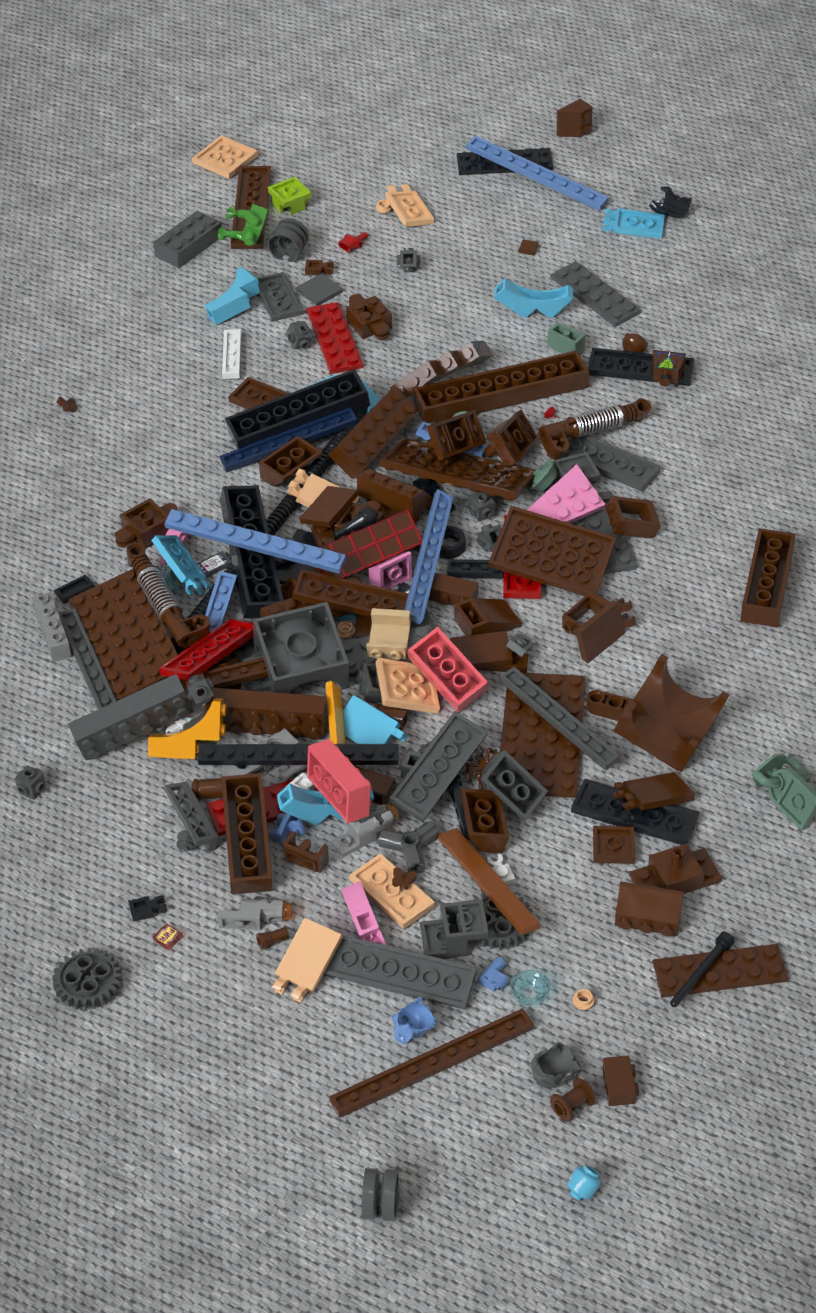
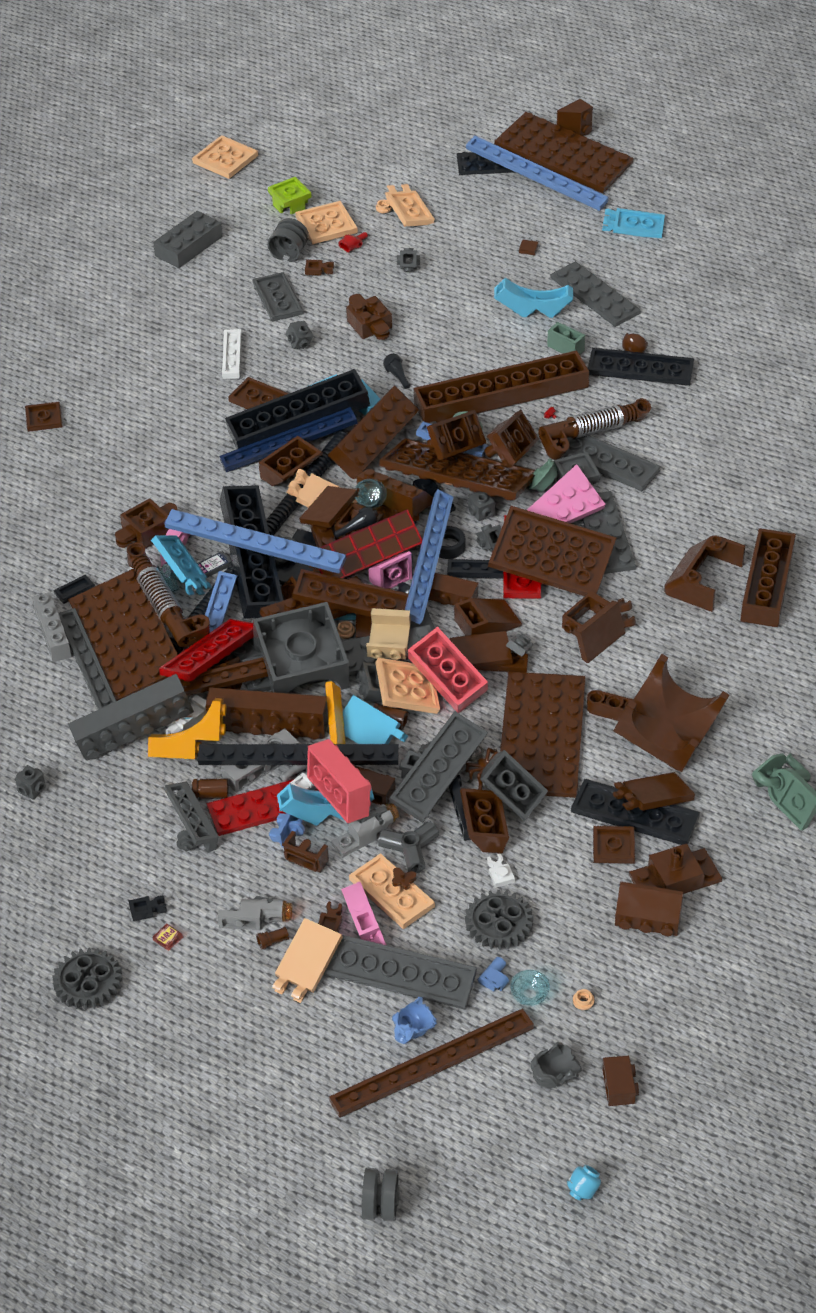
(43, 416): none -> reddish brown tile
(67, 405): reddish brown piece -> none
(199, 682): dark grey brick -> none
(235, 299): medium azure arch -> none
(246, 833): reddish brown brick -> none
(251, 189): reddish brown plate -> none
(252, 227): bright green torso -> none
(319, 289): dark grey tile -> none
(327, 222): none -> light nougat plate
(332, 918): none -> reddish brown plate
(334, 338): red plate -> none
(371, 493): none -> clear light blue helmet
(393, 364): none -> black piece
(452, 361): arch -> none
(456, 925): dark grey bracket -> none
(489, 881): dark orange tile -> none
(560, 718): dark grey plate -> none
(564, 152): none -> reddish brown plate
(573, 1099): reddish brown hose -> none
(644, 528): reddish brown window -> none
(667, 366): reddish brown torso -> none
(672, 204): black hair -> none
(686, 580): none -> reddish brown windscreen
(723, 942): black piece -> none
(729, 971): reddish brown plate -> none

